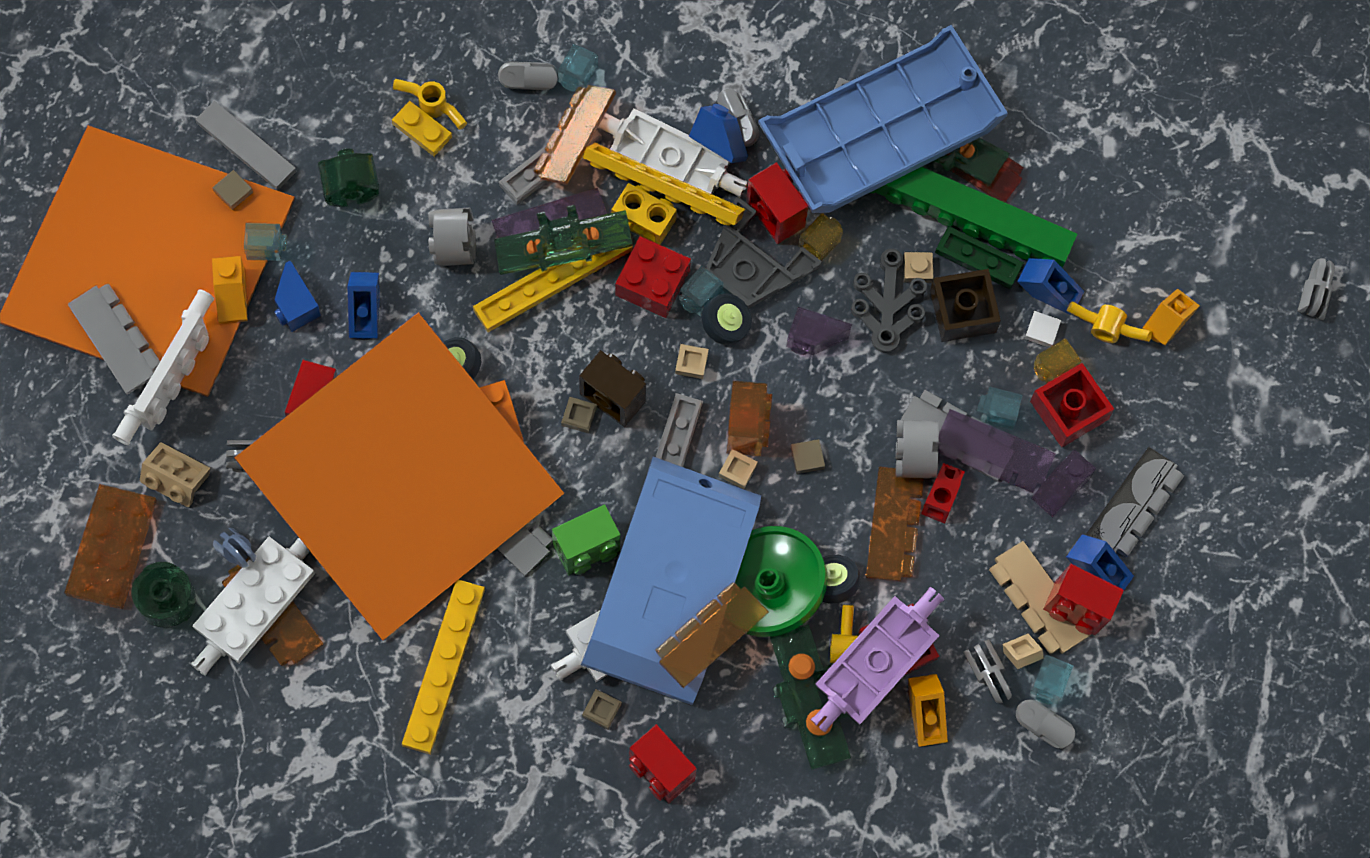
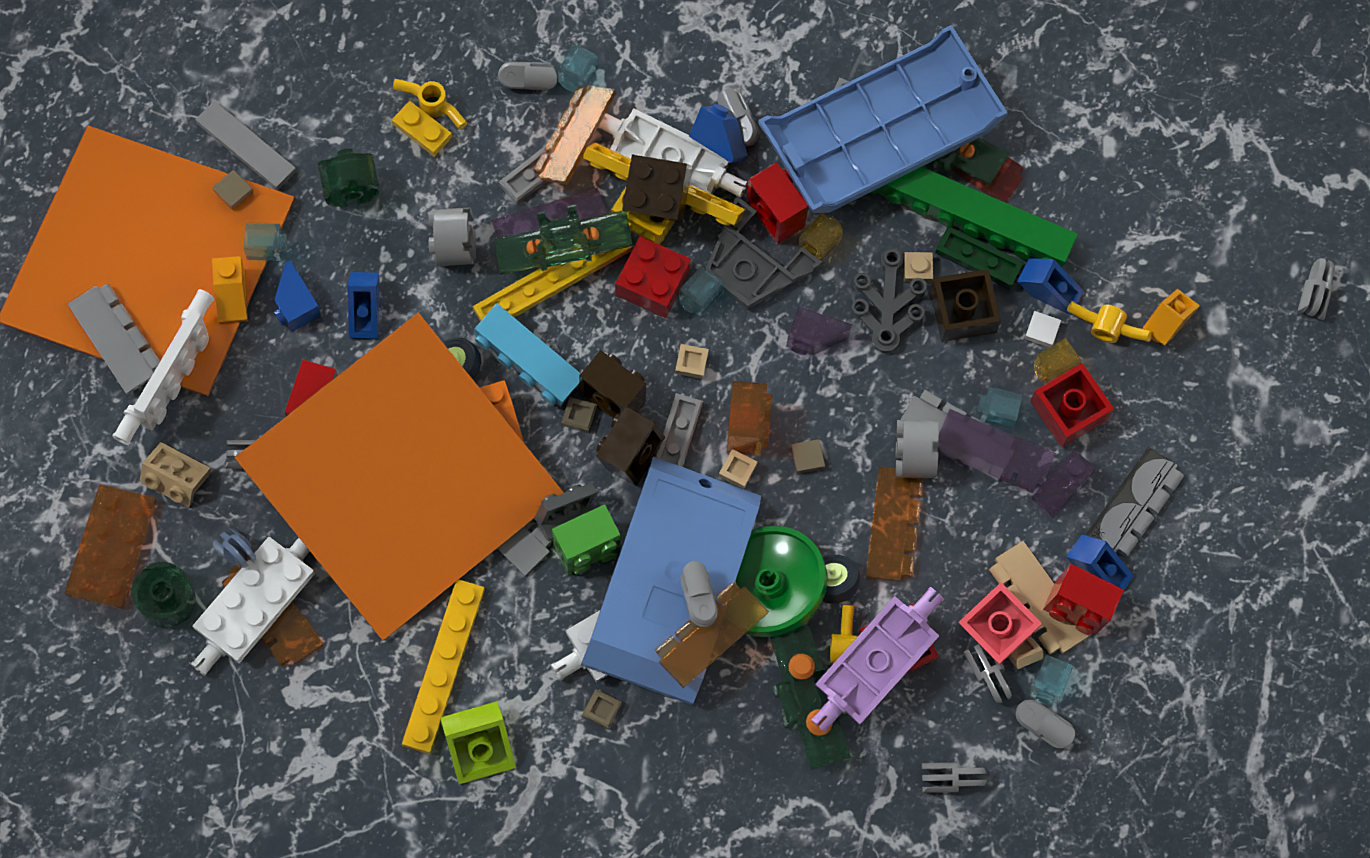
(478, 742): none -> lime slope
(527, 355): none -> medium azure brick
(564, 507): none -> dark grey bracket
(629, 445): none -> dark brown brick
(657, 188): none -> dark brown brick
(661, 765): red brick -> none
(699, 594): none -> light grey arm
(726, 319): black wheel -> none
(928, 709): light orange slope -> none
(943, 493): red leg -> none
(954, 777): none -> light grey arm
(1000, 623): none -> coral slope

